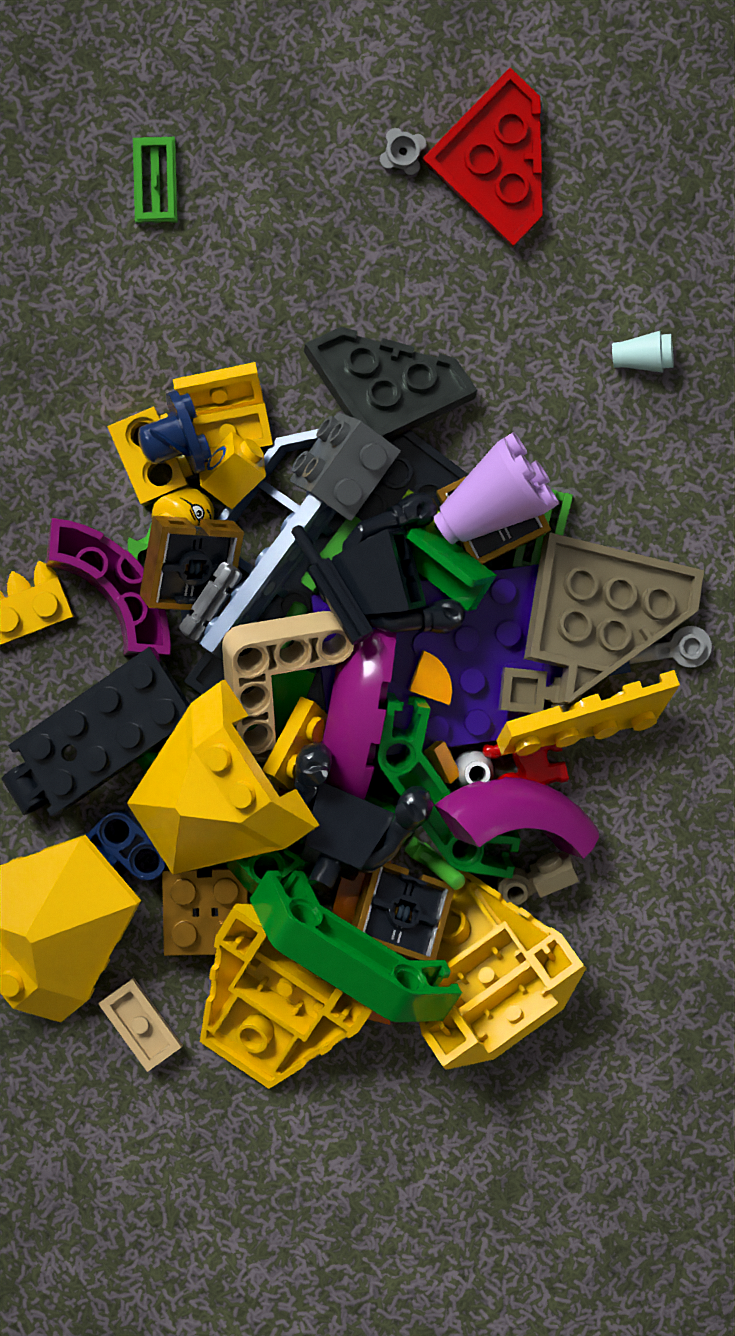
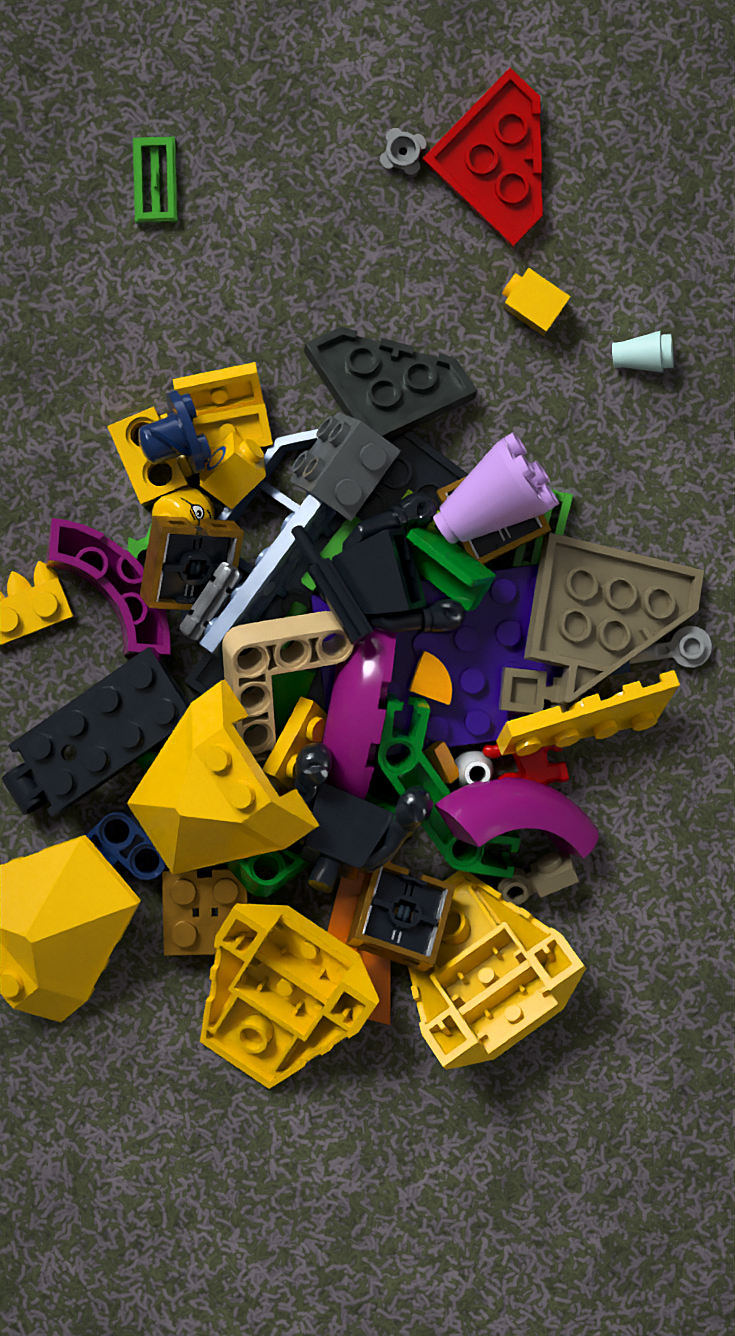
(140, 1024): tan plate -> none
(349, 957): green piece -> none
(435, 862): bright green bar -> none
(534, 300): none -> yellow brick

